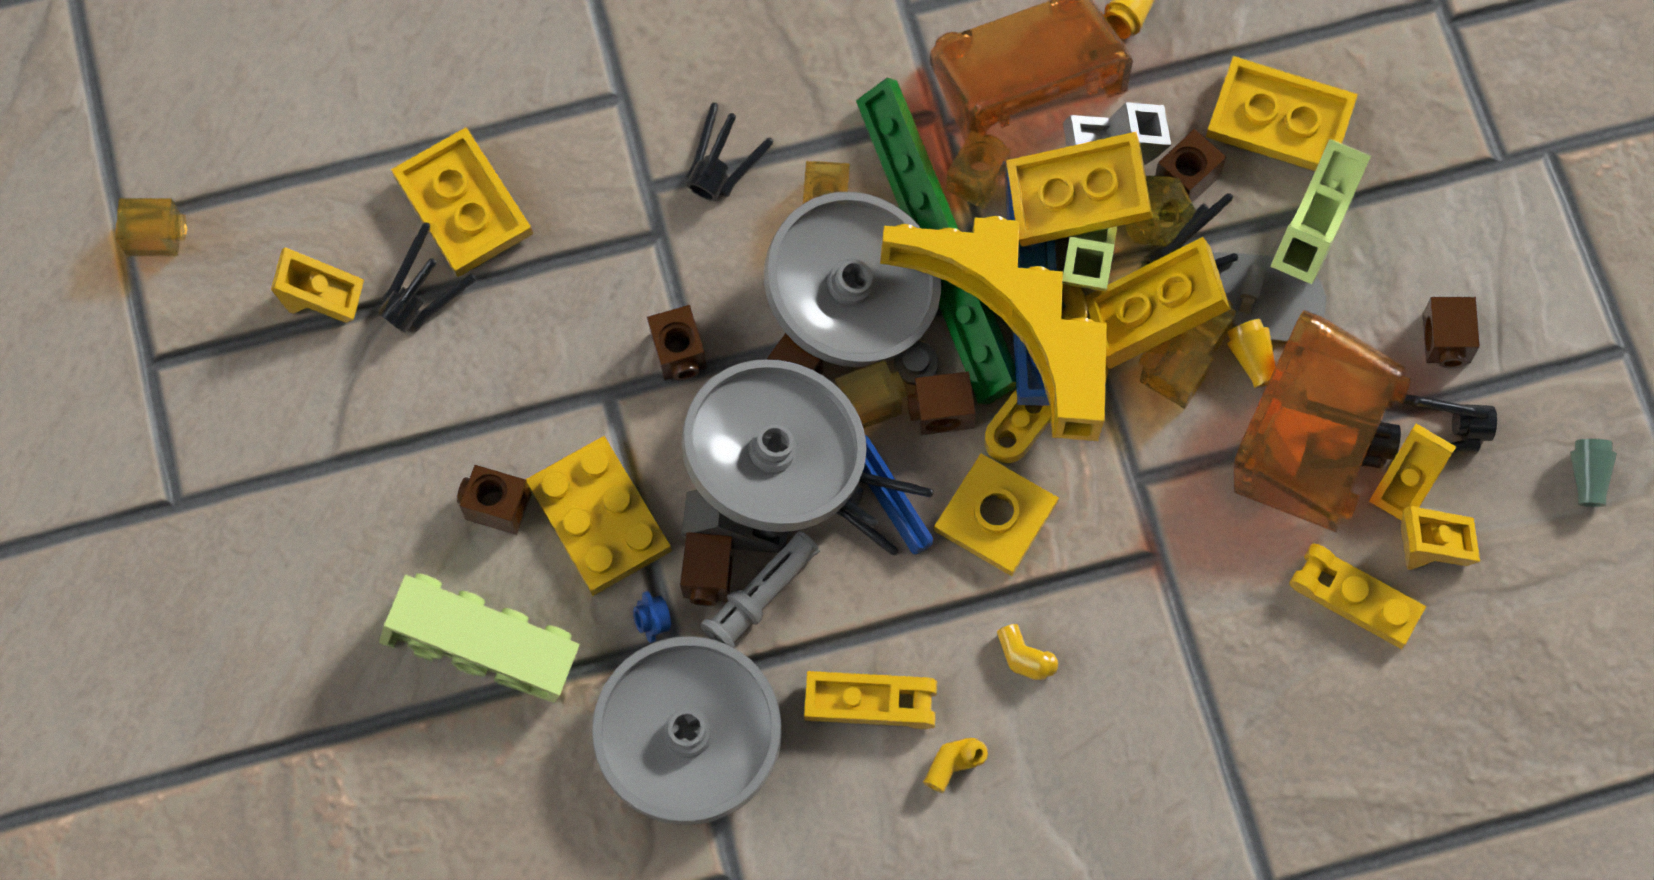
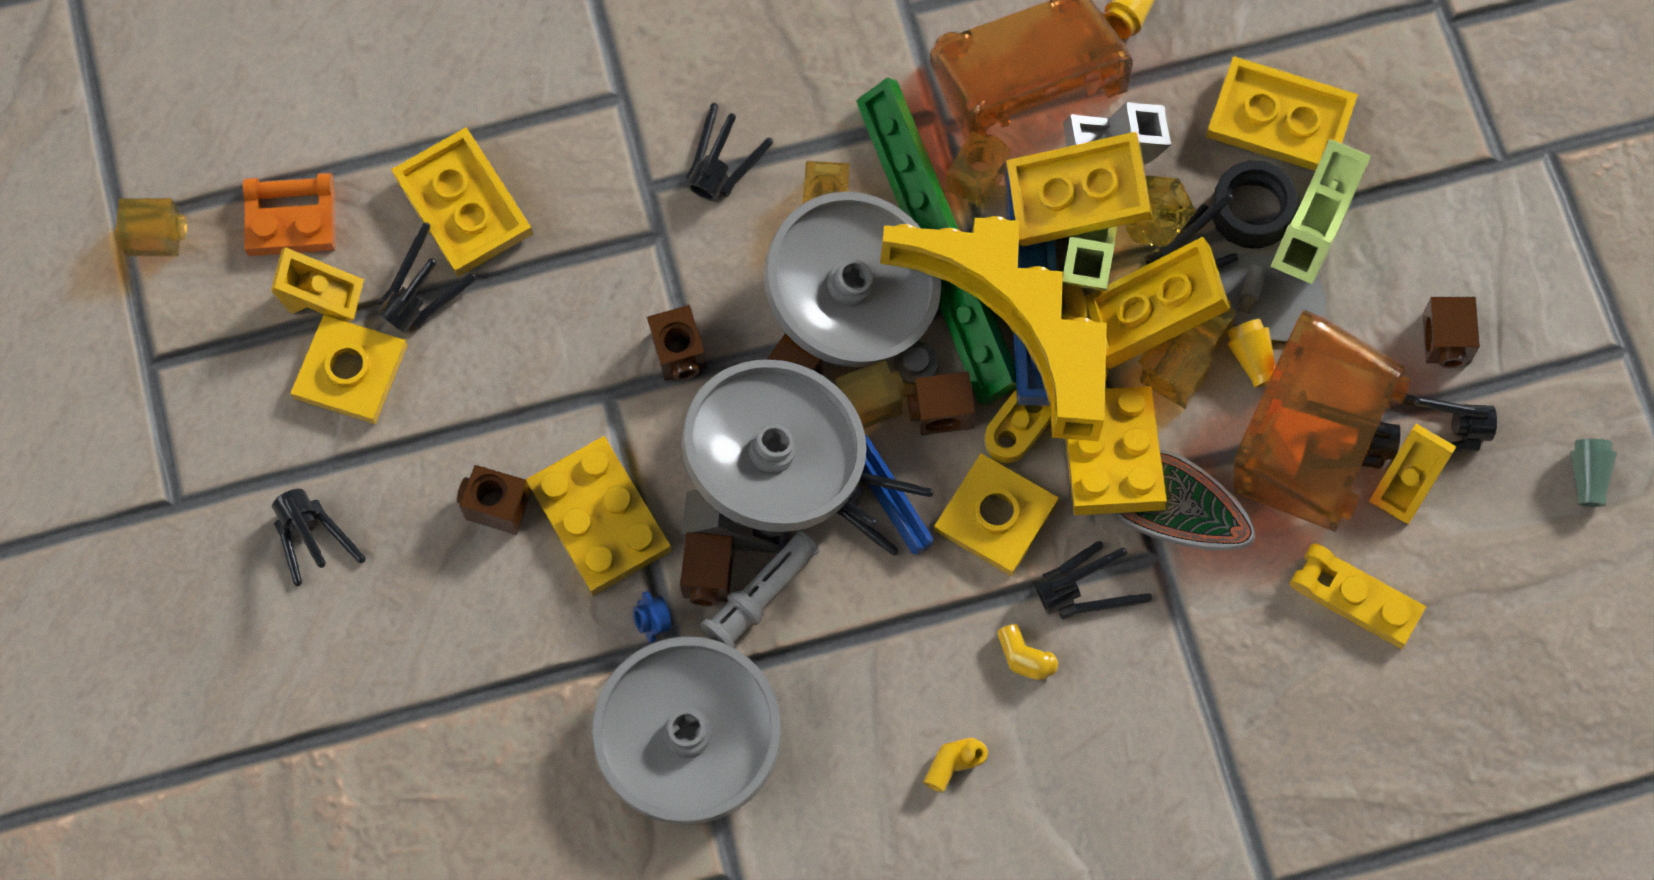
(294, 227): none -> orange plate
(297, 516): none -> black plant
(356, 396): none -> yellow piece
(479, 637): yellowish green wedge -> none
(869, 699): yellow plate -> none
(1059, 585): none -> black plant
(1125, 464): none -> yellow plate
(1197, 154): reddish brown brick -> none
(1197, 510): none -> shield
(1261, 174): none -> black tyre
(1438, 537): yellow slope -> none

